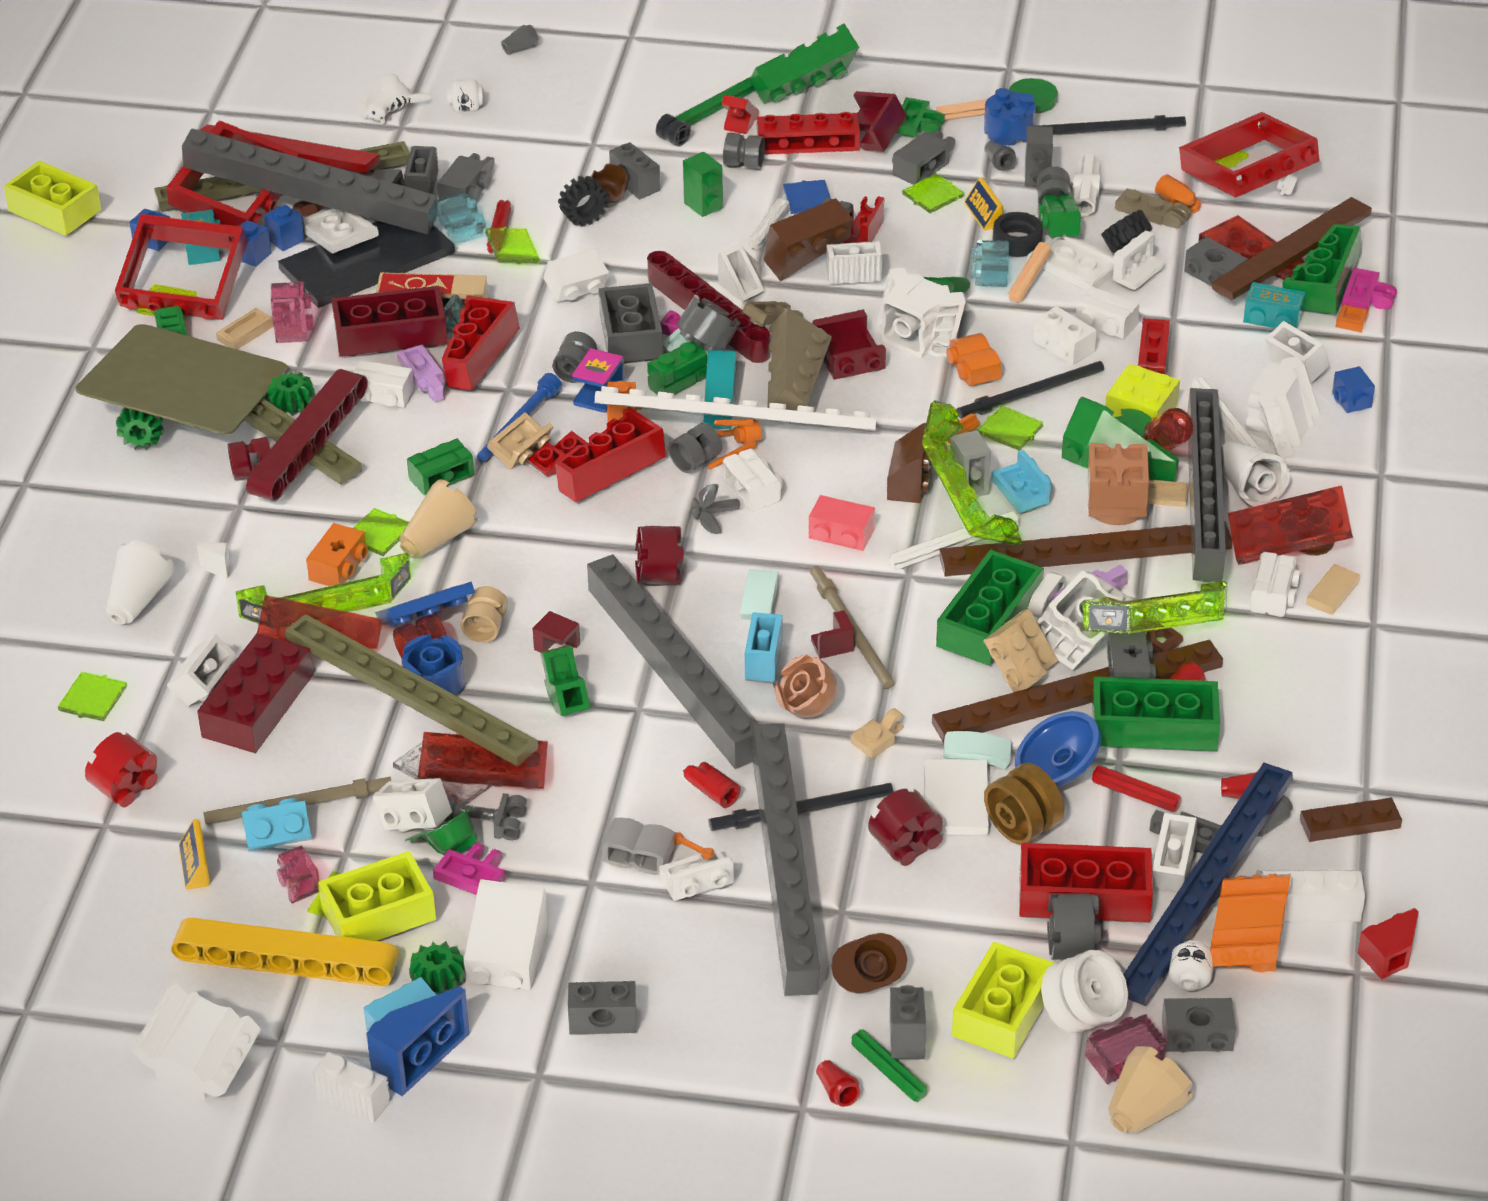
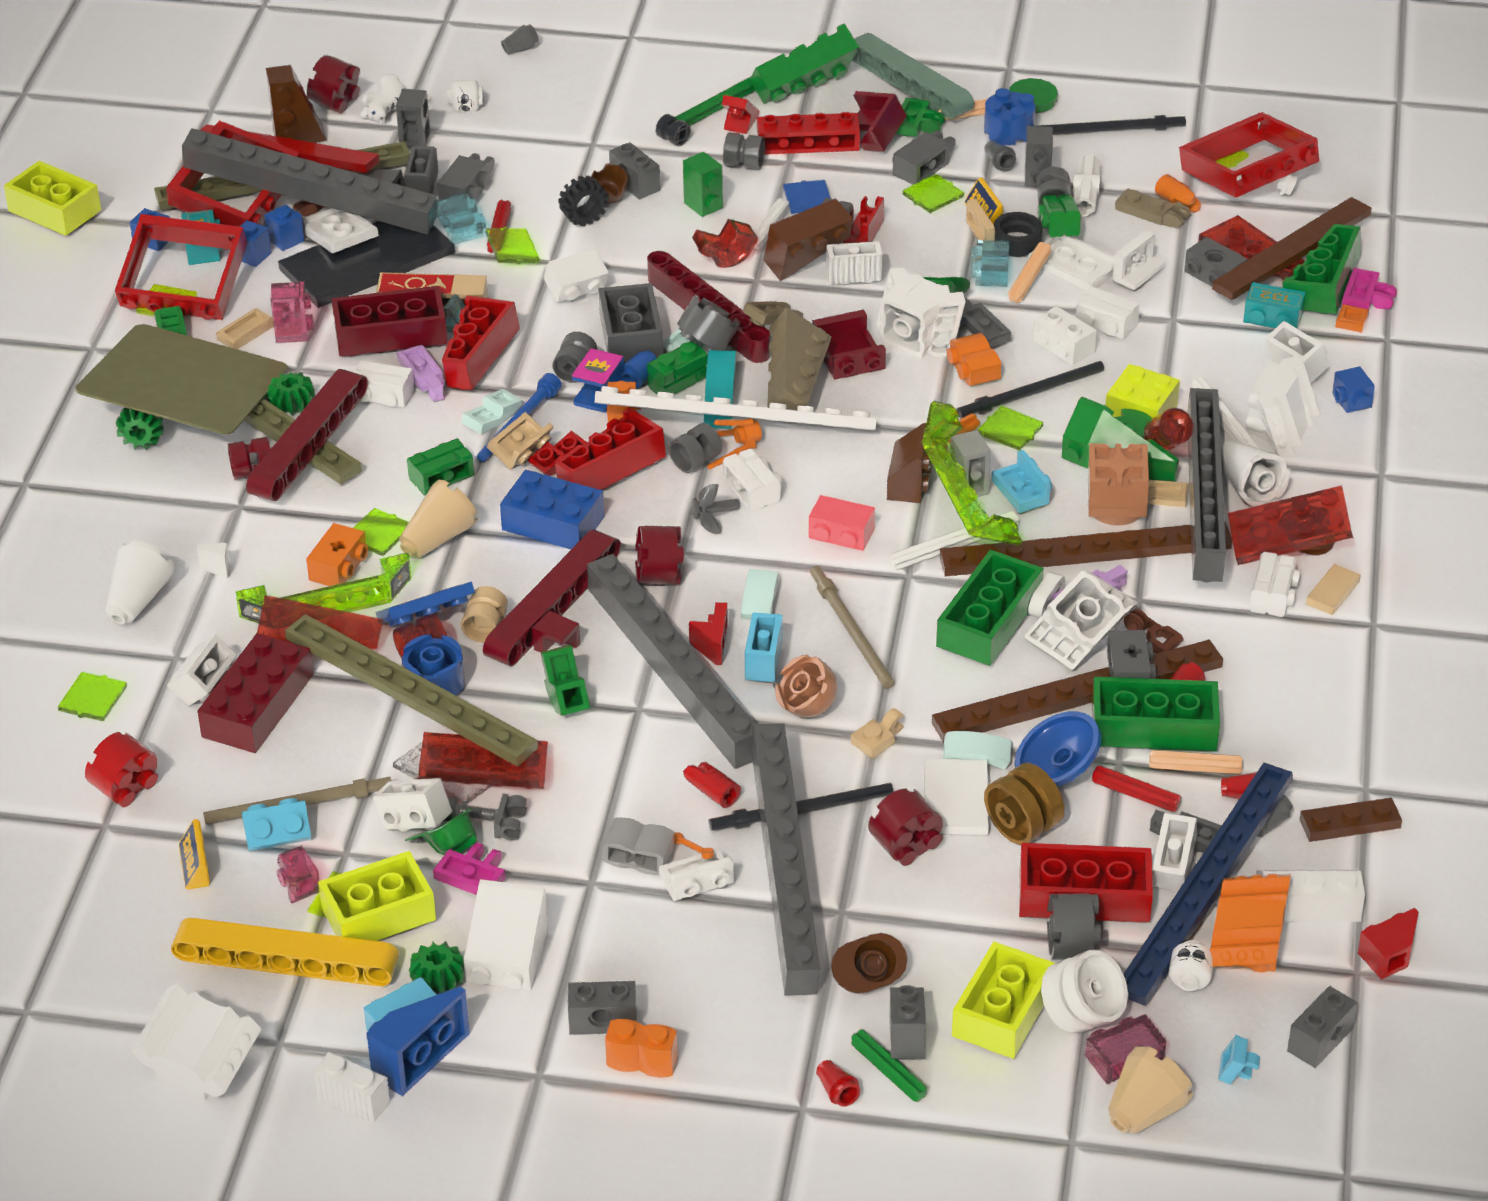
(290, 107): none -> reddish brown wedge
(333, 83): none -> dark red brick
(413, 117): none -> dark grey brick
(494, 411): none -> light aqua slope
(551, 509): none -> blue brick
(554, 593): none -> dark red beam
(636, 368): none -> blue brick
(641, 1047): none -> orange brick
(669, 322): dark pink tile -> none
(711, 636): none -> red slope
(728, 247): none -> clear red brick
(739, 273): white slope -> none
(835, 641): dark red panel -> none
(912, 76): none -> sand green beam
(979, 221): none -> tan tile
(981, 320): none -> dark grey hinge
(1021, 651): tan plate -> none
(1126, 229): black tyre -> none
(1154, 344): red plate -> none
(1156, 612): clear neon green slope -> none
(1195, 762): none -> light nougat axle
(1198, 1024): dark grey brick -> none
(1237, 1061): none -> medium azure tile
(1322, 1026): none -> dark grey brick

